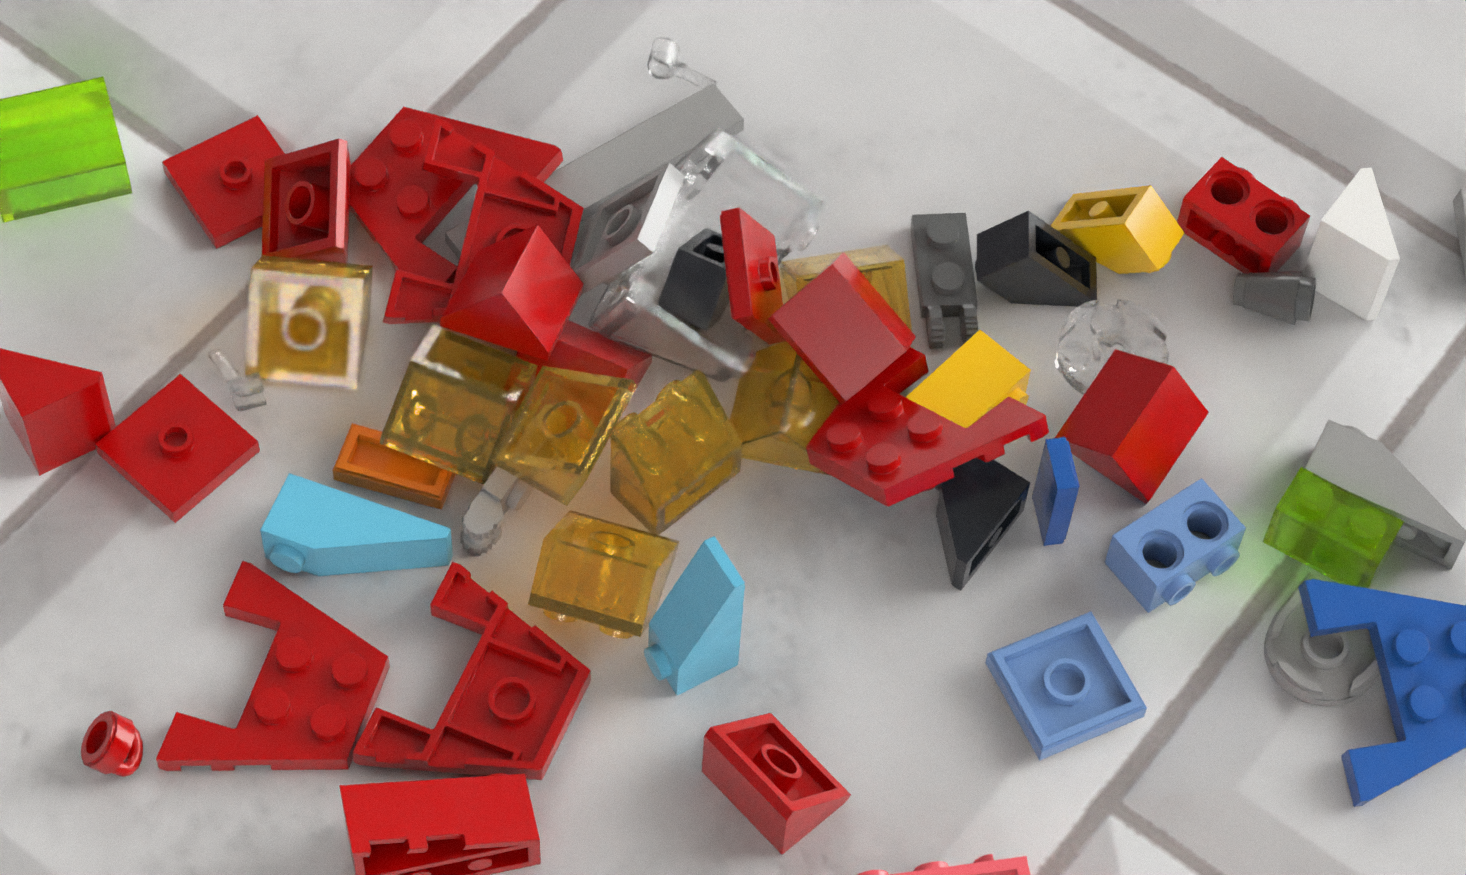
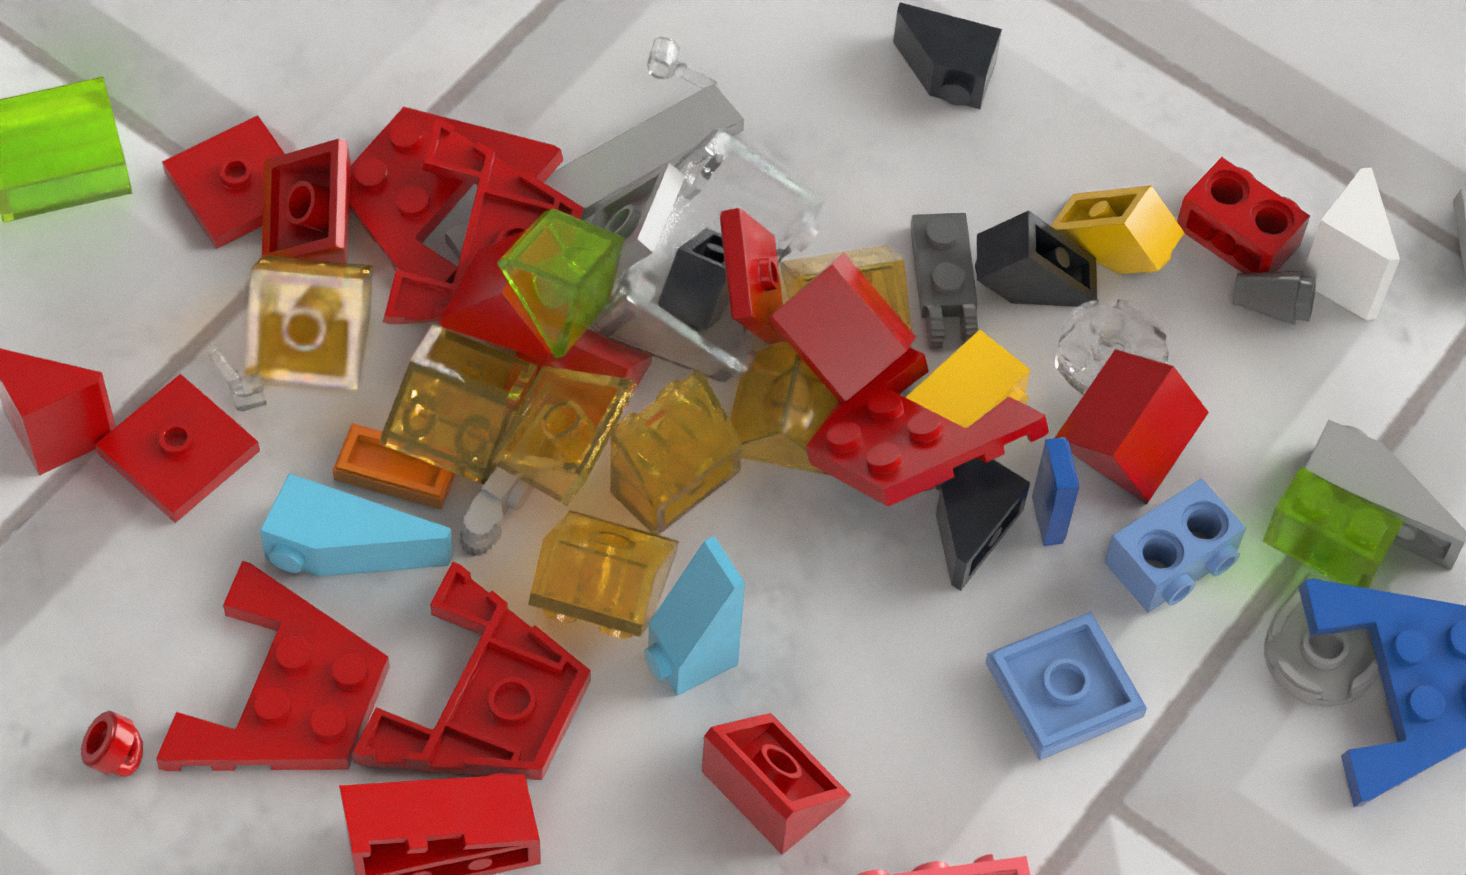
(563, 275): none -> clear neon green slope
(947, 53): none -> black slope

